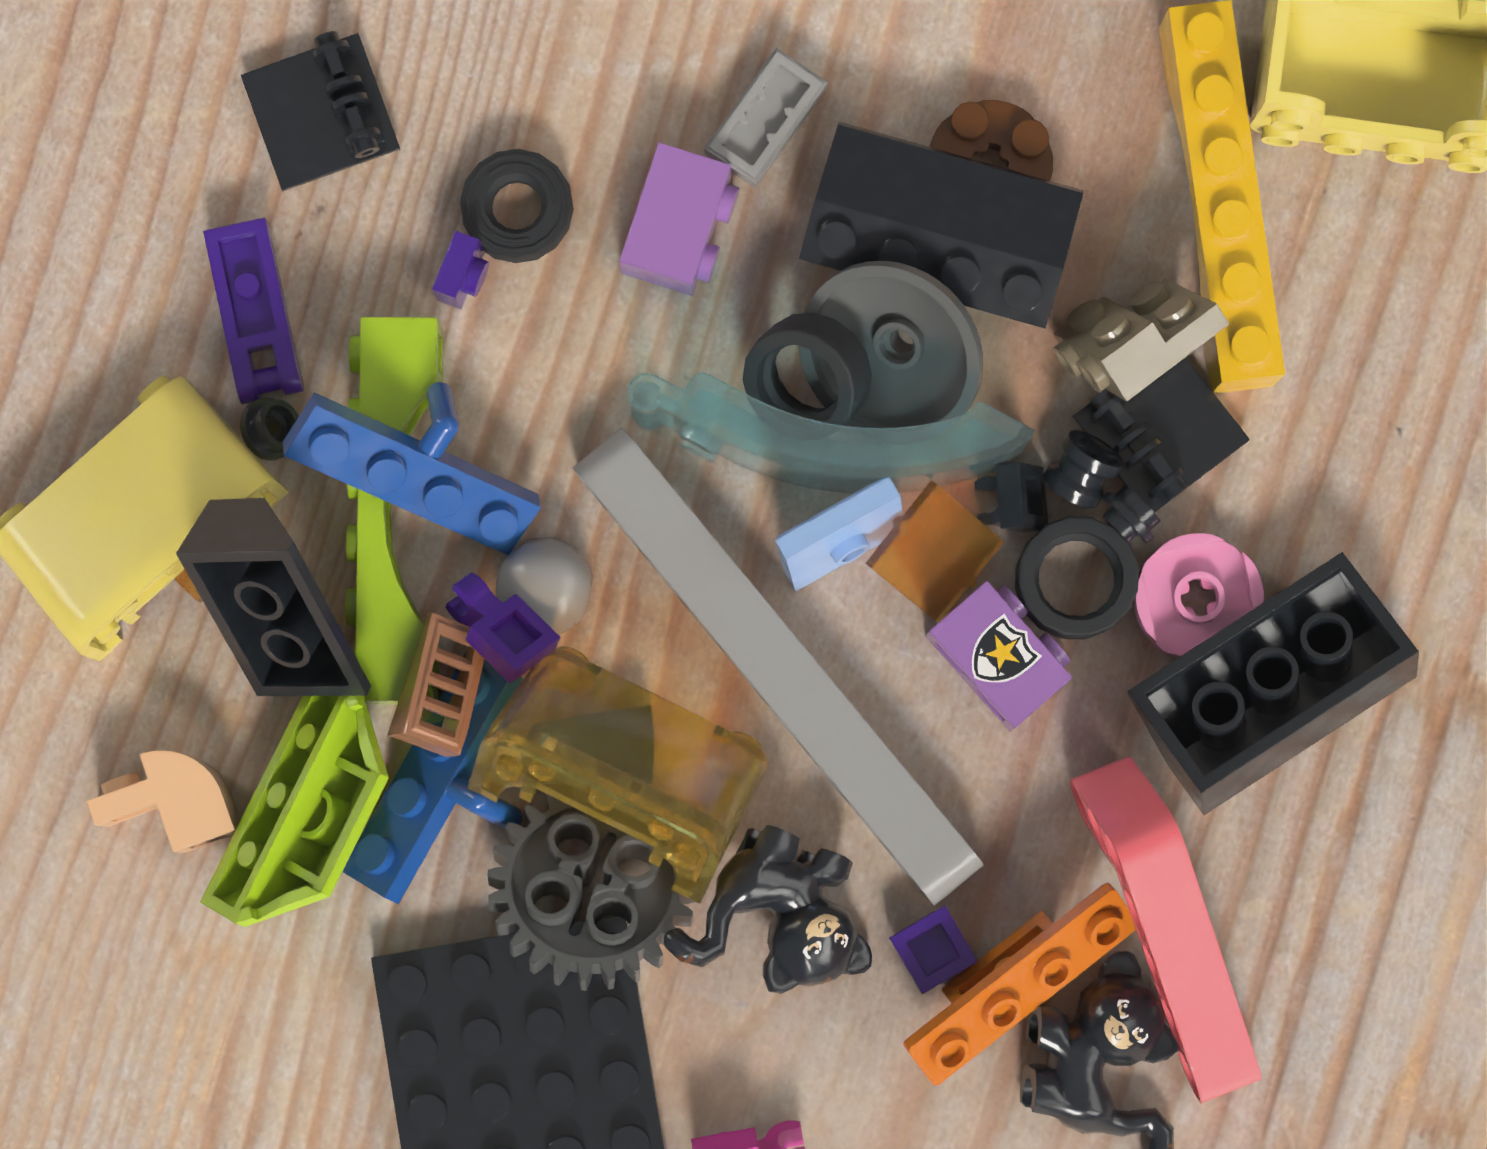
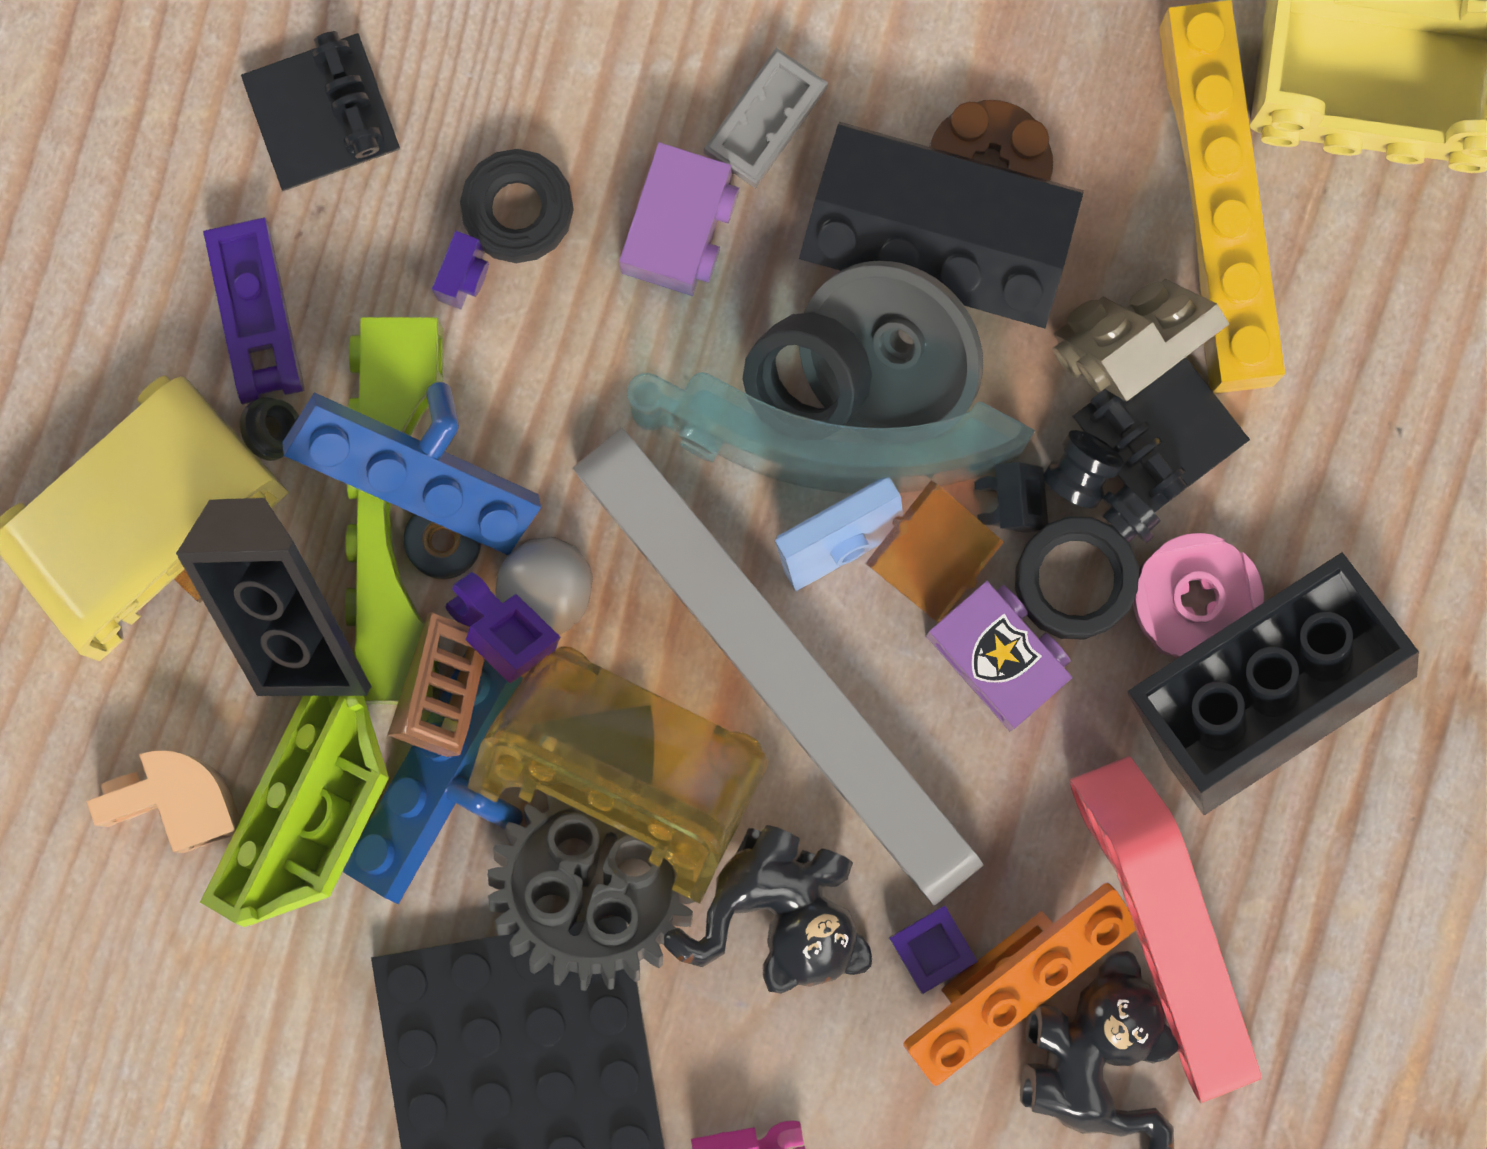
(431, 561): none -> black wheel

